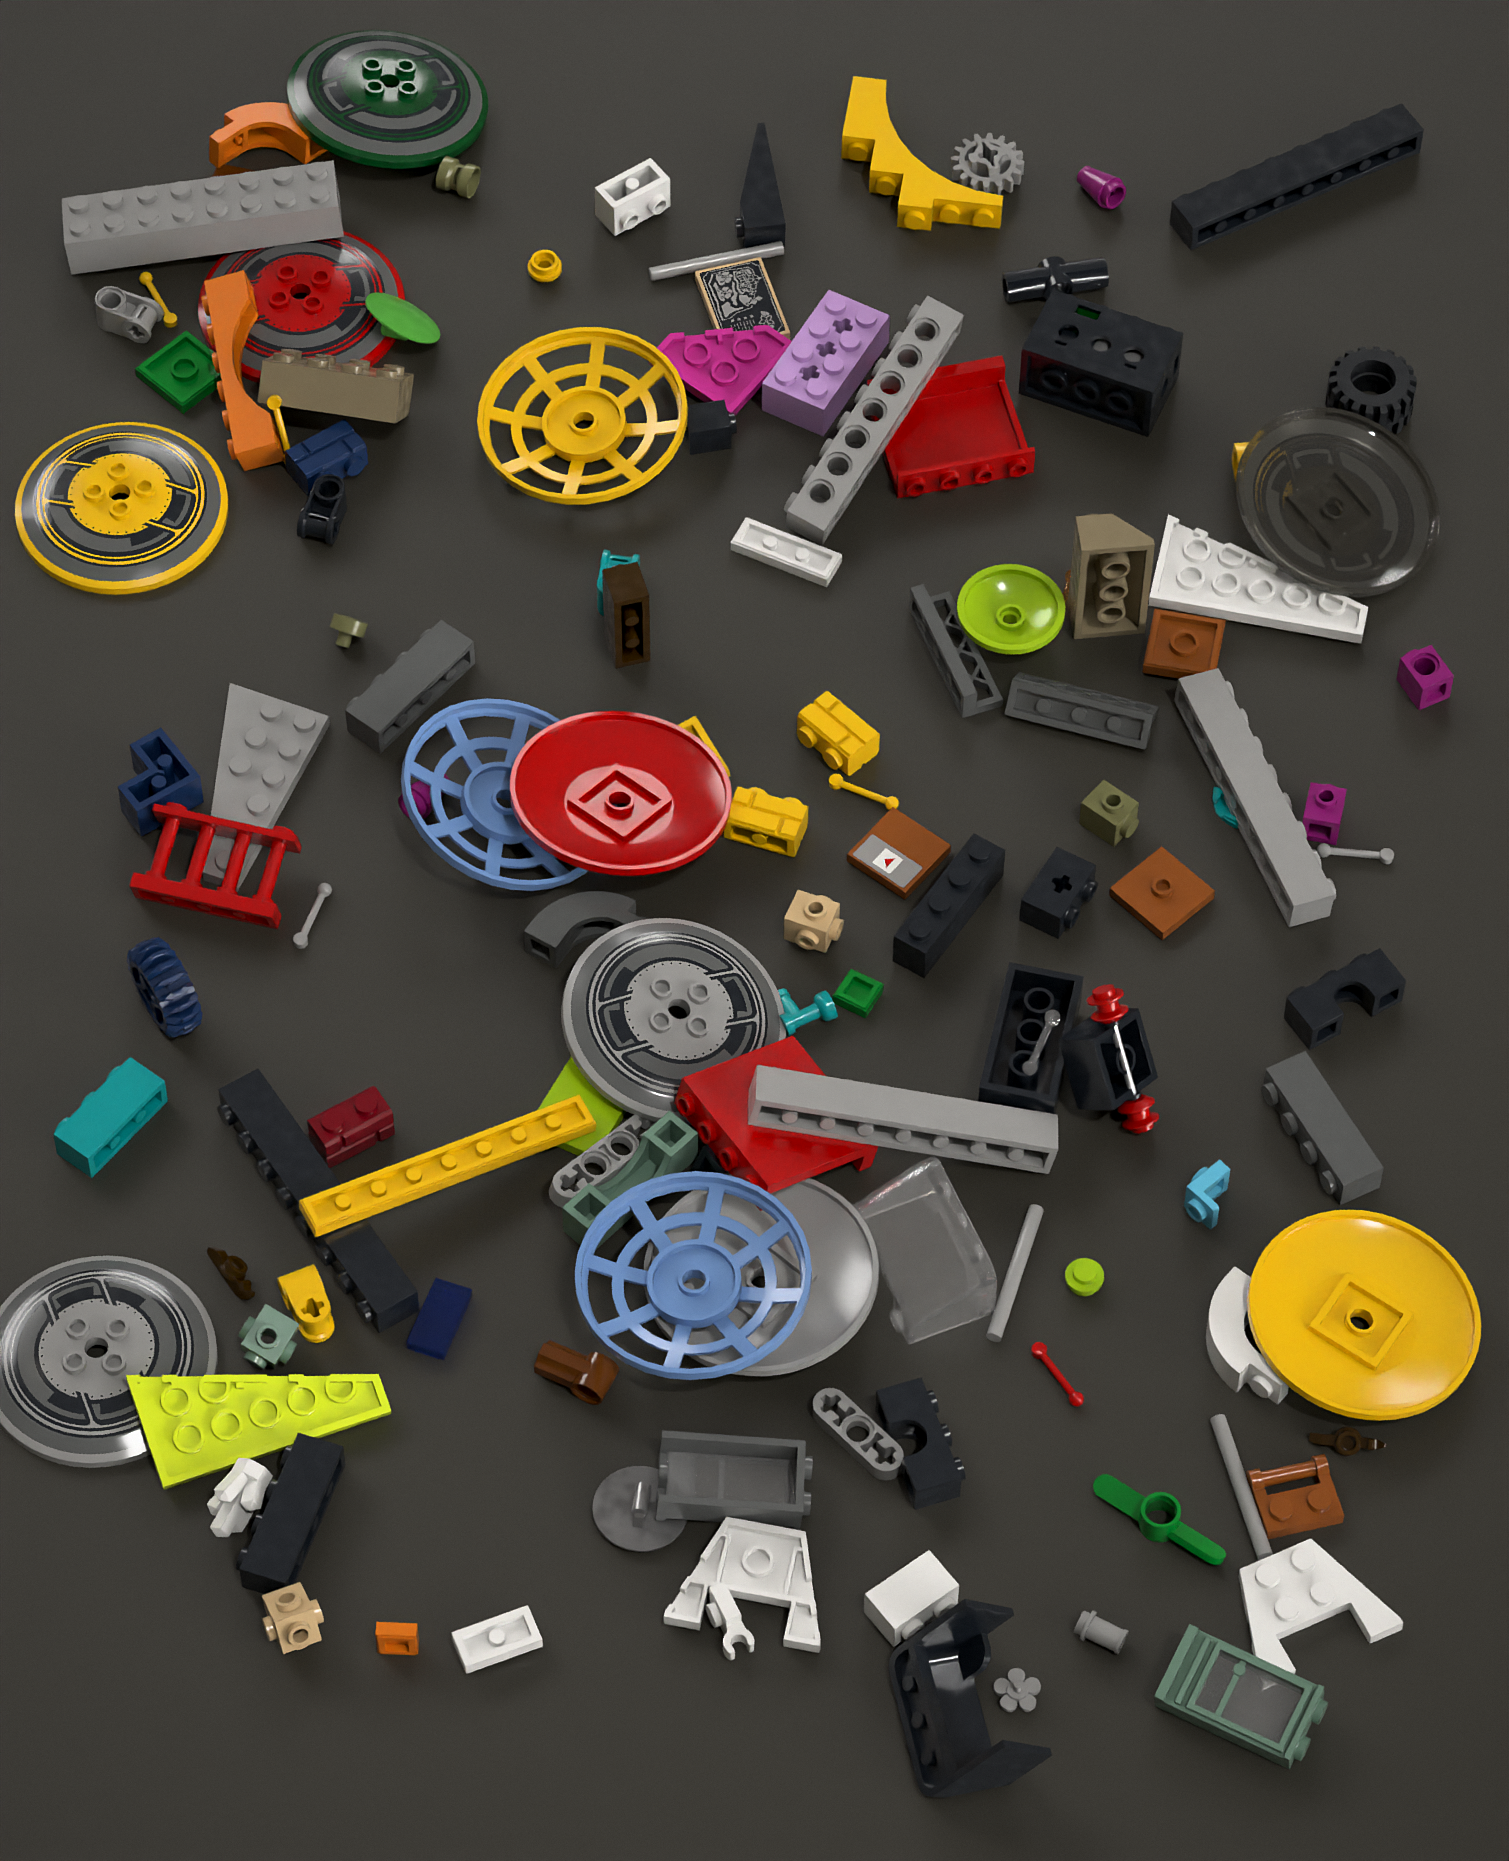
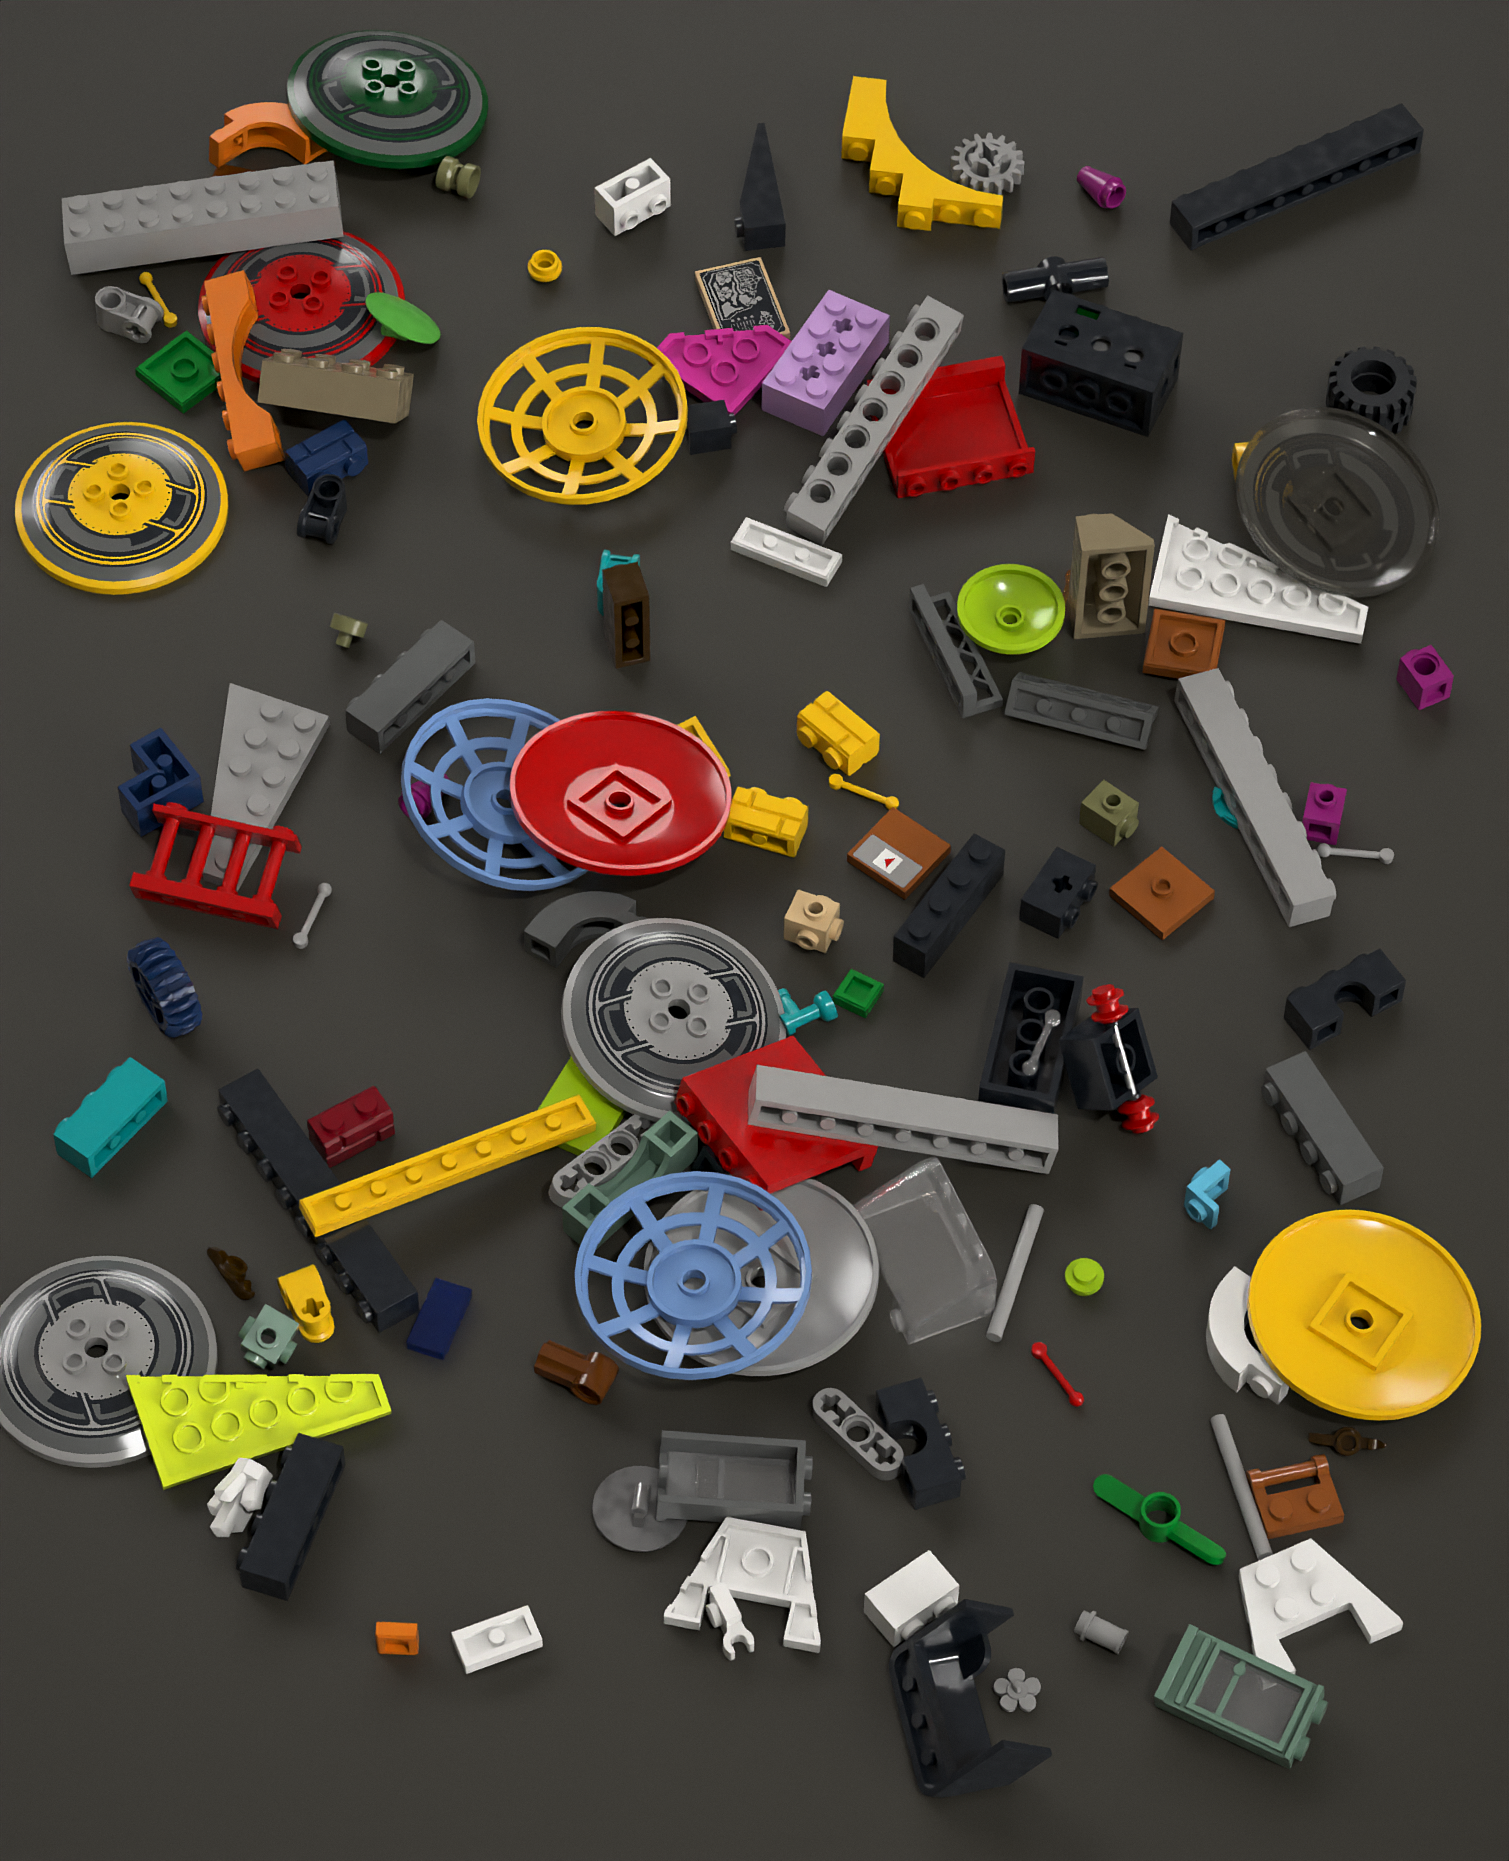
(274, 403): yellow hinge -> none
(292, 1618): tan brick -> none
(701, 263): light grey bar -> none

